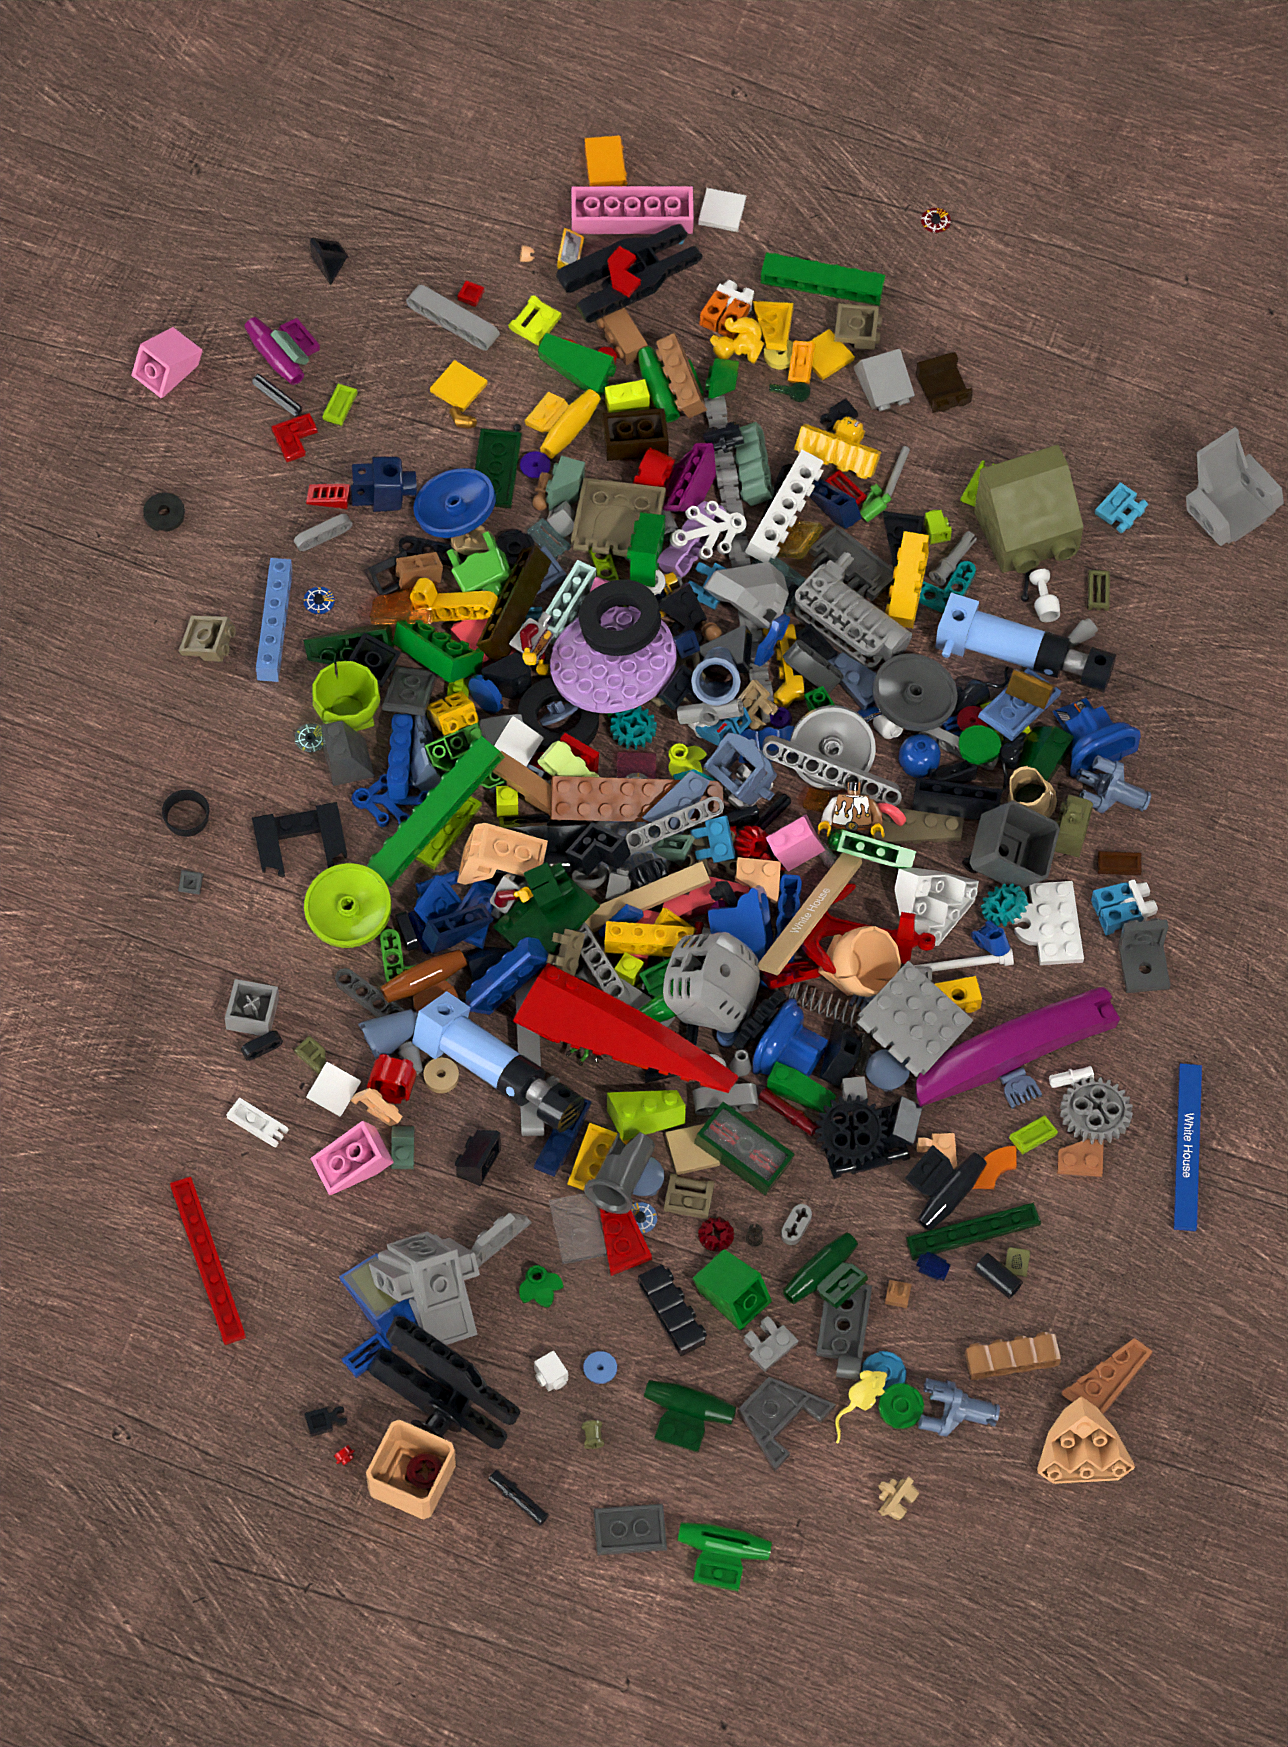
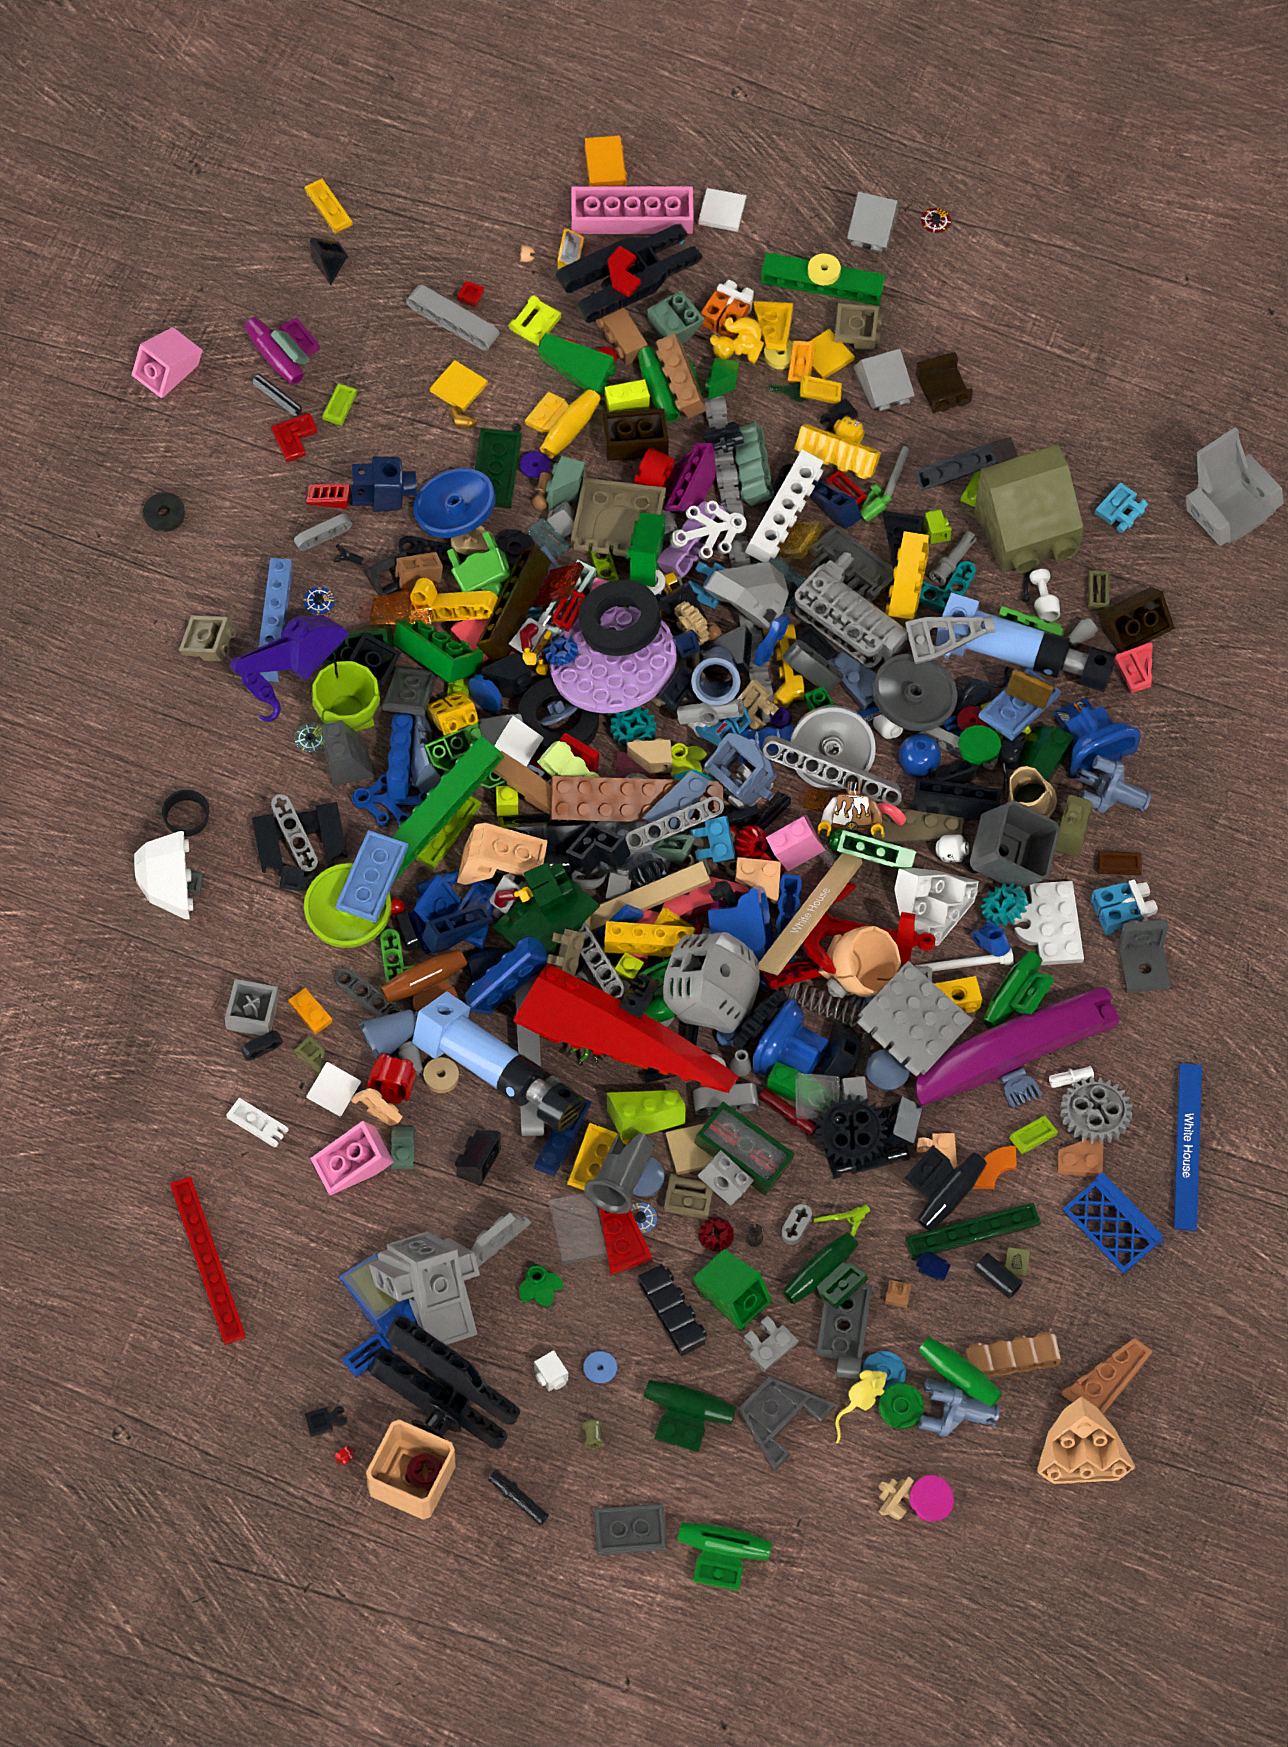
(164, 874): none -> white brick
(294, 878): none -> black plate
(297, 832): none -> light grey beam
(301, 650): none -> dark purple slope
(310, 1011): none -> light orange plate
(328, 205): none -> yellow tile
(347, 555): none -> black bar
(372, 876): none -> medium blue tile
(397, 906): none -> red hinge
(559, 583): none -> clear red tile
(561, 623): none -> red tile
(561, 658): none -> blue gear
(639, 996): none -> black hinge
(651, 755): none -> tan slope
(675, 316): none -> sand green slope
(690, 618): none -> tan gear
(725, 1178): none -> light grey brick
(814, 1093): none -> clear tile
(820, 276): none -> light yellow piece
(820, 389): none -> yellow tile
(835, 989): none -> light grey tile
(854, 1217): none -> lime plant
(872, 222): none -> light grey slope
(921, 642): none -> light grey plate
(931, 1498): none -> dark pink tile
(952, 848): none -> white head
(960, 1372): none -> green plate
(965, 463): none -> black window
(1019, 991): none -> green plate
(1031, 621): none -> bright green wing
(1127, 1210): none -> blue fence
(1136, 620): none -> dark brown slope
(1136, 667): none -> coral wing

